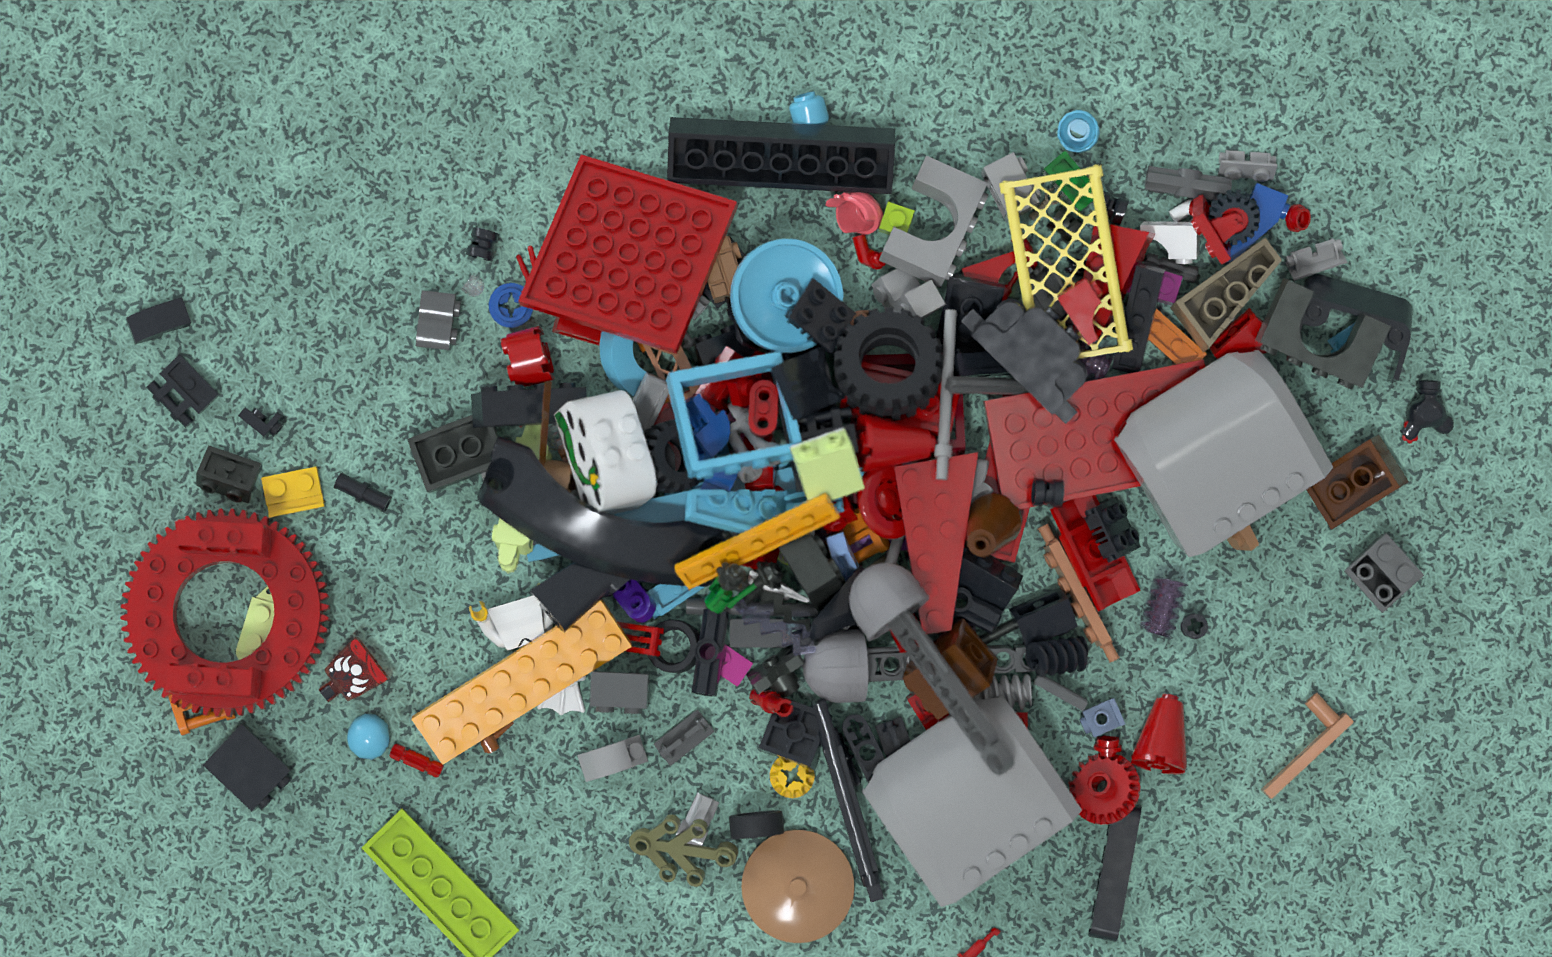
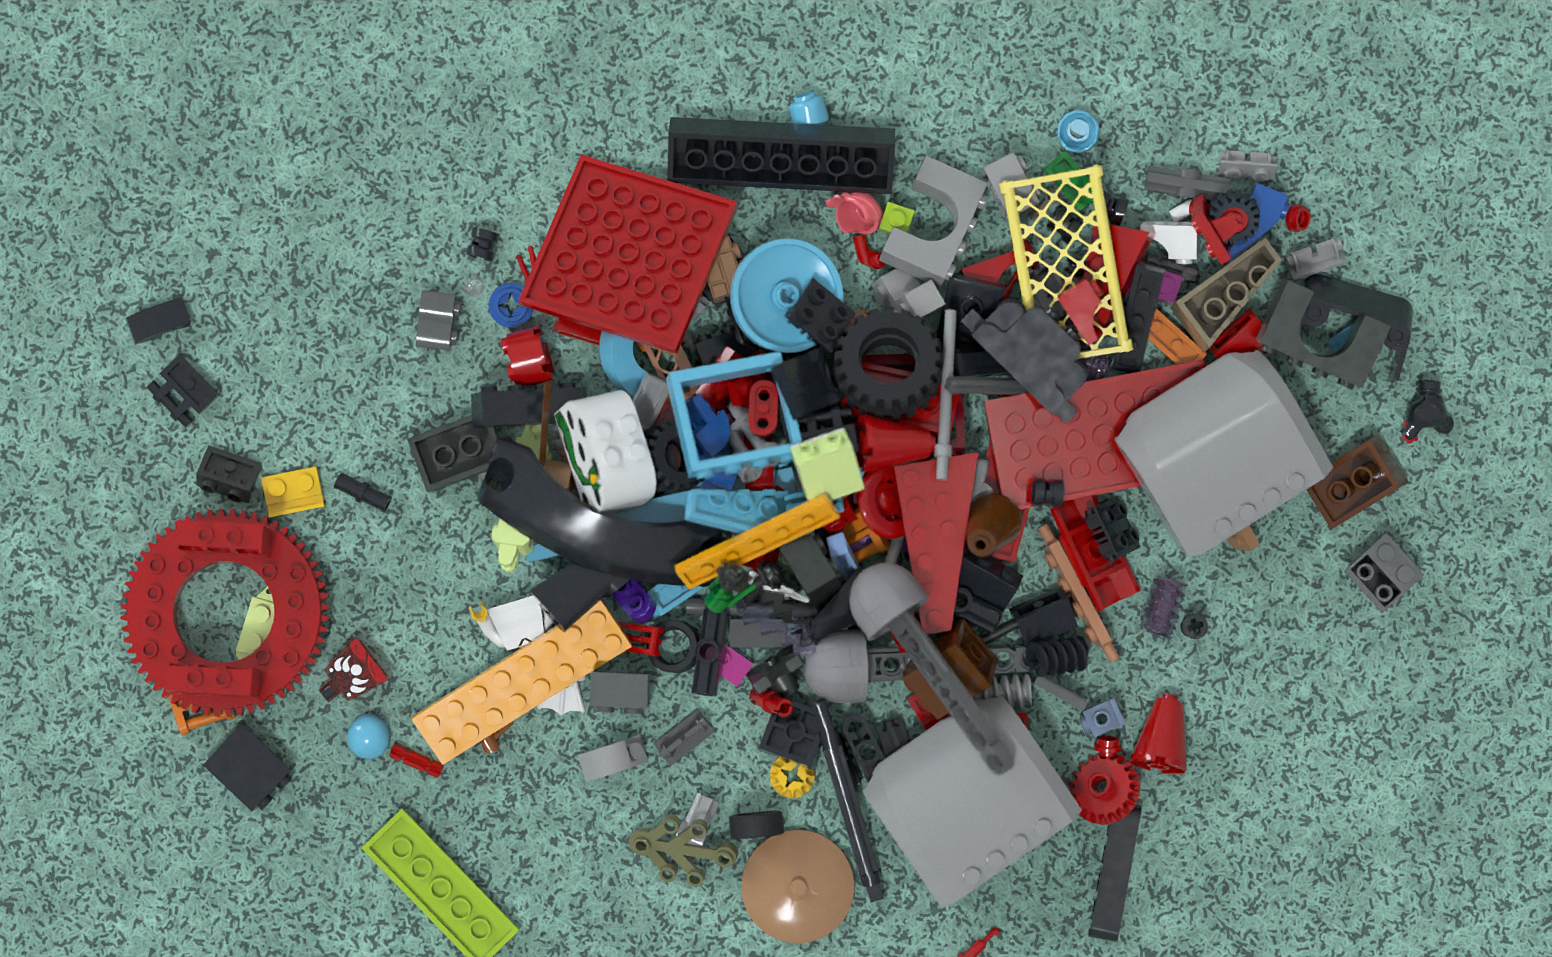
(257, 421): black bracket -> none
(1335, 727): nougat piece -> none

